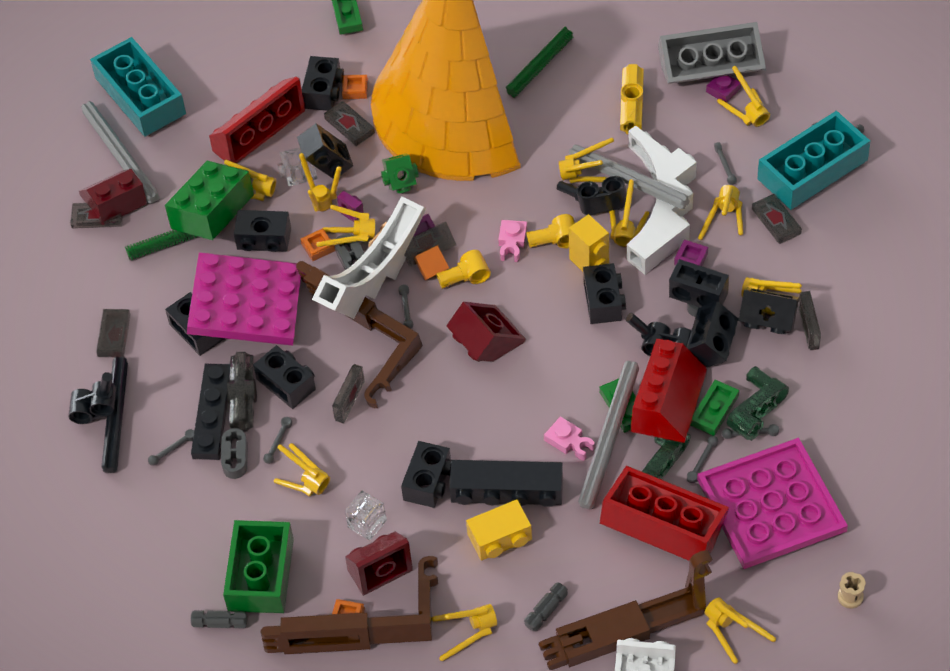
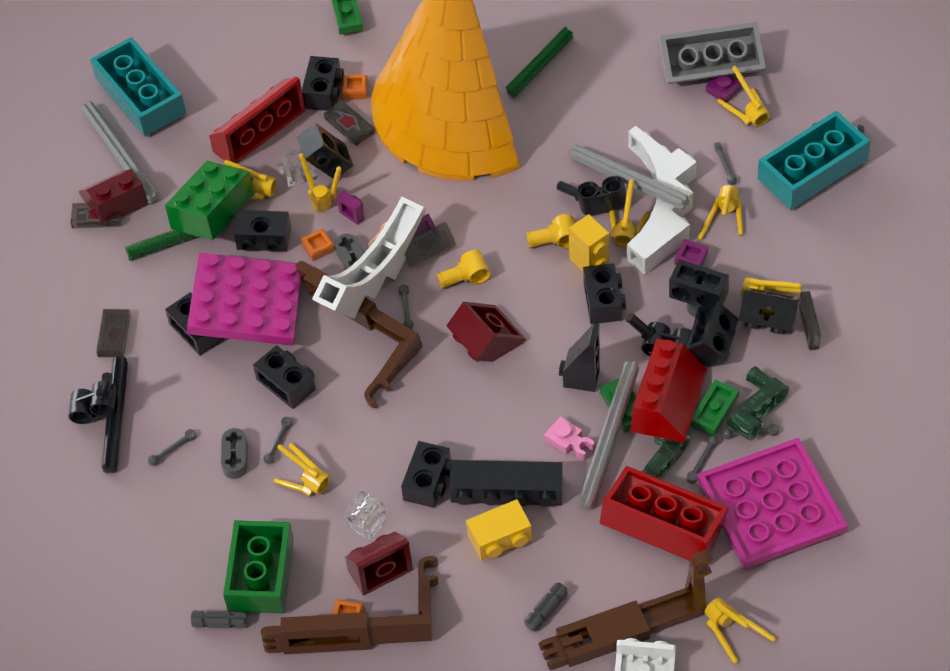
(211, 412): black plate -> none
(241, 391): clear smoke piece -> none
(348, 393): clear smoke tile -> none
(362, 228): yellow plant -> none
(391, 168): green brick -> none
(431, 262): orange tile -> none
(480, 617): yellow plant -> none
(512, 237): bright pink plate -> none
(572, 168): yellow plant -> none
(583, 362): none -> black slope
(631, 97): yellow piece -> none
(776, 218): clear smoke tile -> none
(852, 590): tan bush -> none

